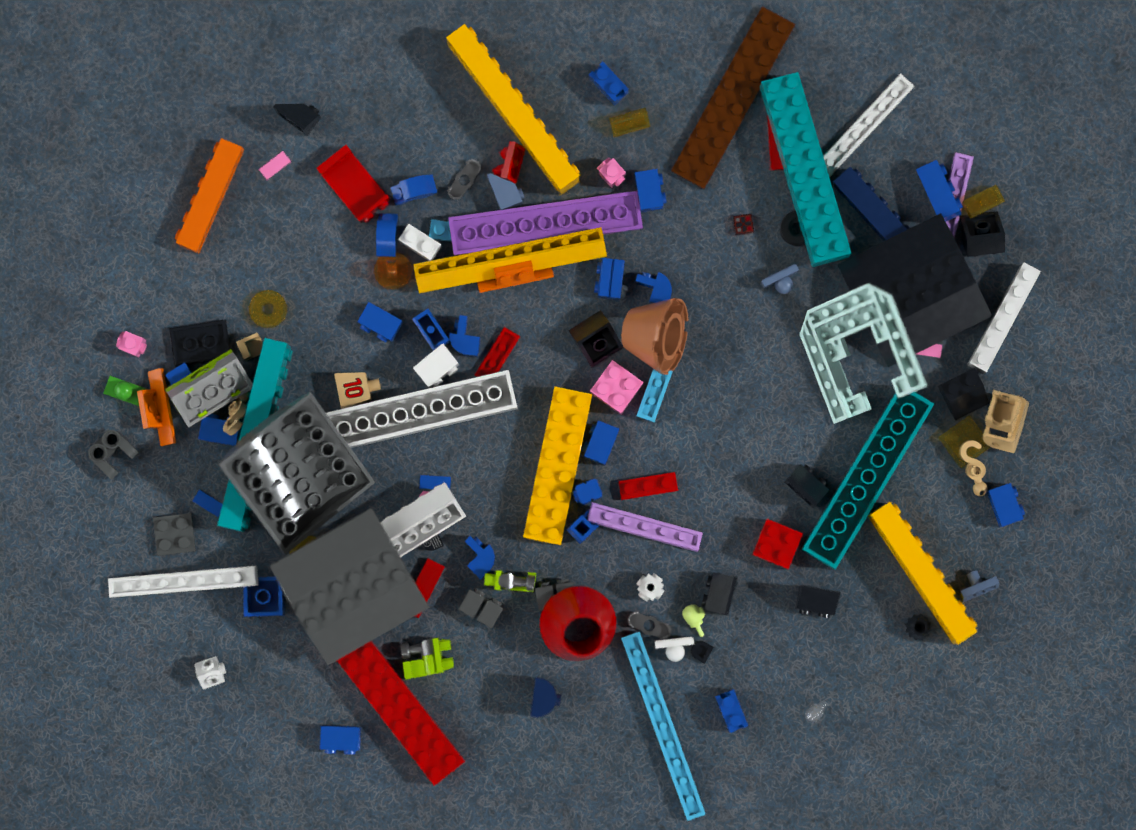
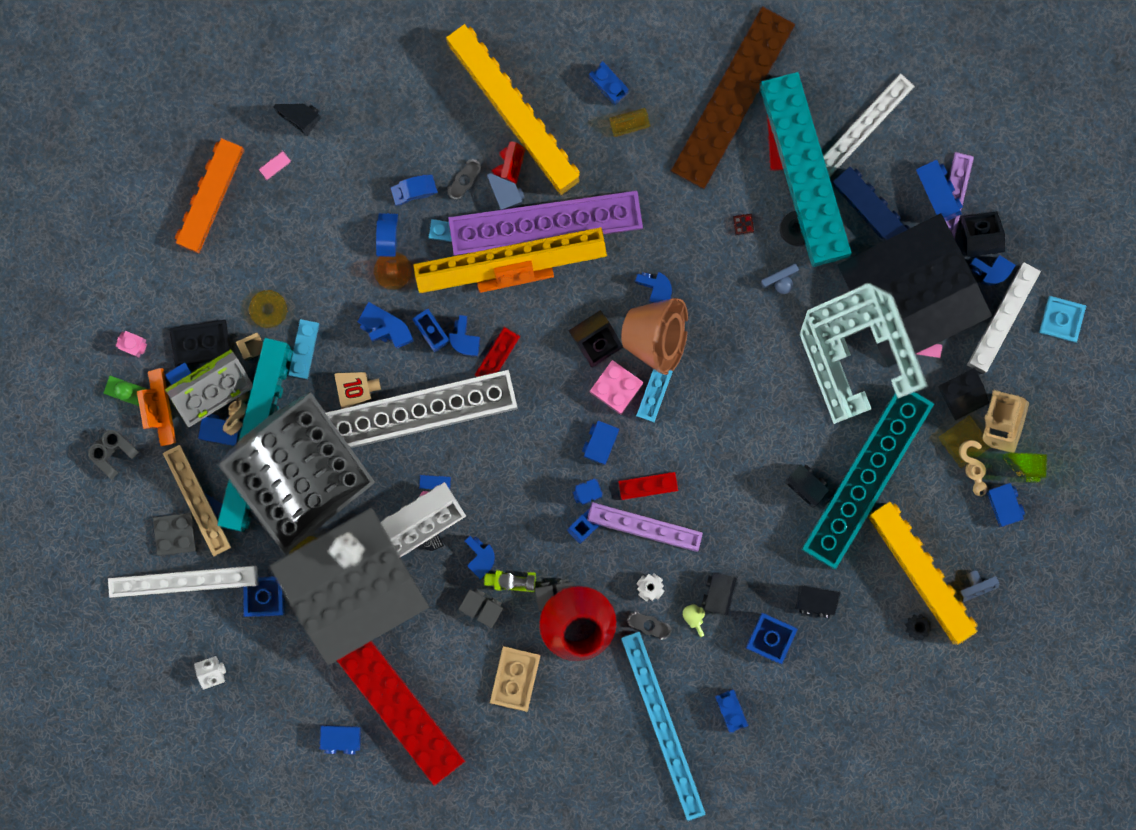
(196, 500): none -> tan plate
(303, 349): none -> medium azure plate
(346, 550): none -> white brick
(353, 184): red panel -> none
(396, 329): none -> blue brick
(419, 243): white brick -> none
(428, 579): red tile -> none
(431, 659): lime hips -> none
(436, 366): white slope -> none
(515, 679): none -> tan plate
(544, 698): dark blue brick -> none
(557, 466): yellow brick -> none
(610, 279): blue brick -> none
(611, 172): bright pink brick -> none
(649, 190): blue brick -> none
(675, 649): white tile -> none
(701, 651): black tile -> none
(771, 638): none -> blue brick
(777, 544): red brick -> none
(815, 711): clear cylinder -> none
(983, 201): clear yellow plate -> none
(996, 273): none -> blue brick
(1027, 466): none -> clear neon green slope
(1062, 319): none -> medium azure tile

